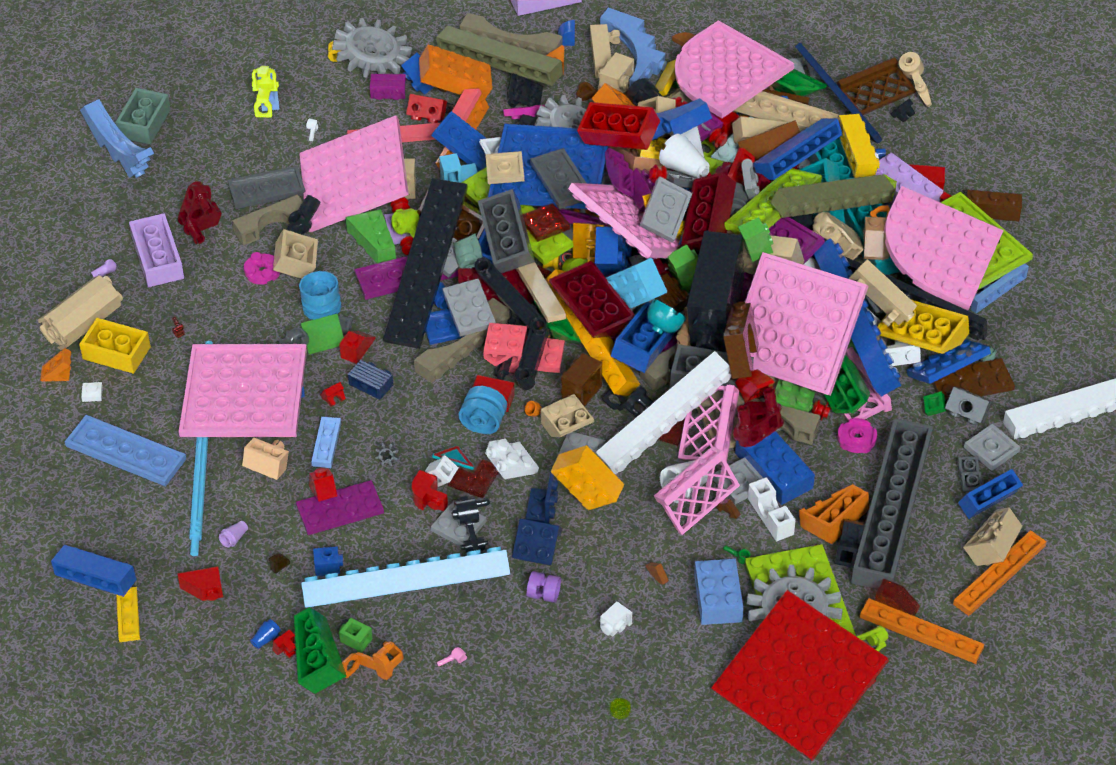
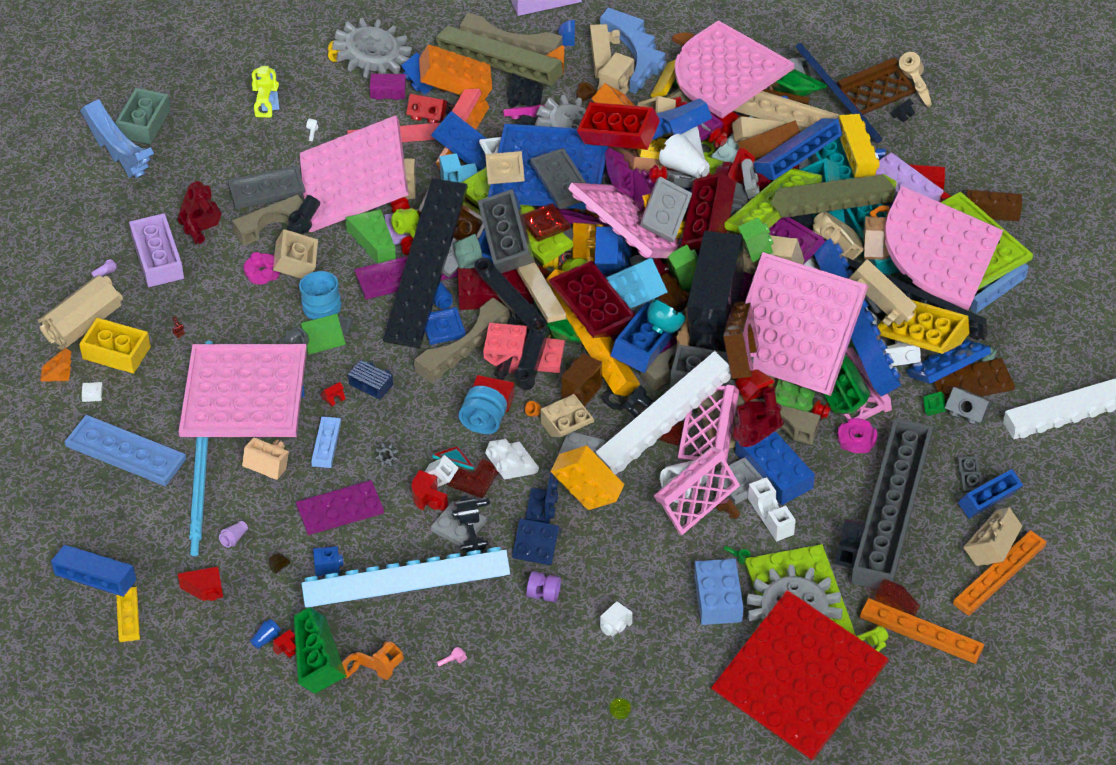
(322, 484): red slope -> none
(355, 345): red slope -> none
(355, 635): bright green brick -> none
(468, 307): light grey plate -> none
(641, 91): black piece -> none
(657, 572): dark orange tile -> none
(828, 517): orange wedge -> none
(992, 447): light grey plate -> none

